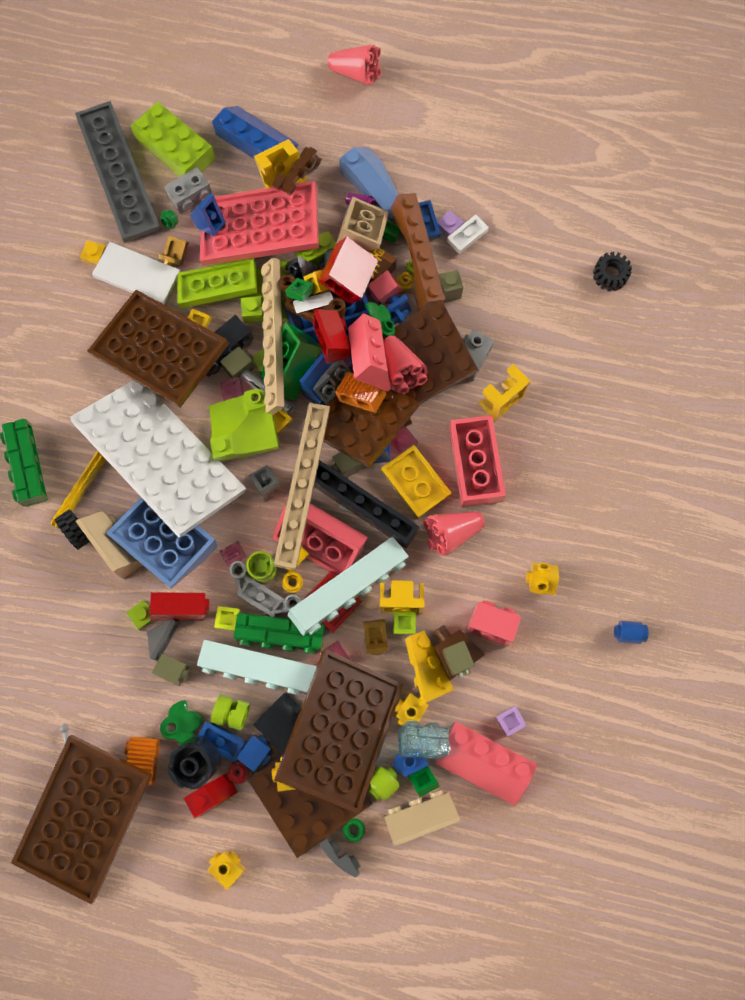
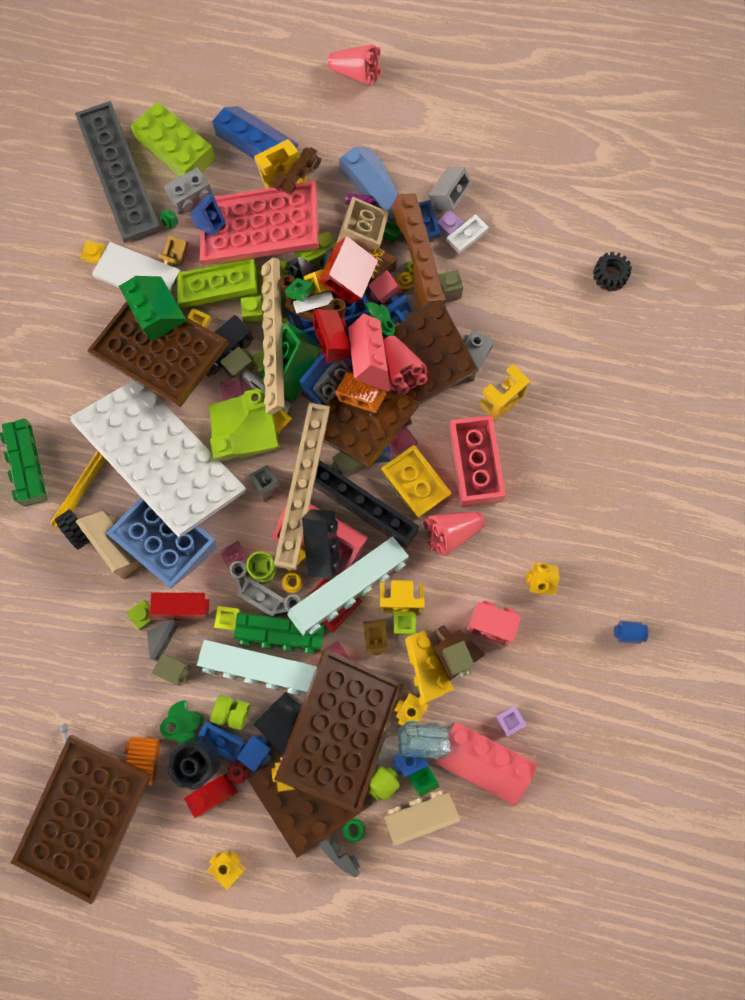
(152, 305): none -> green slope
(321, 543): none -> black brick
(450, 188): none -> light grey brick

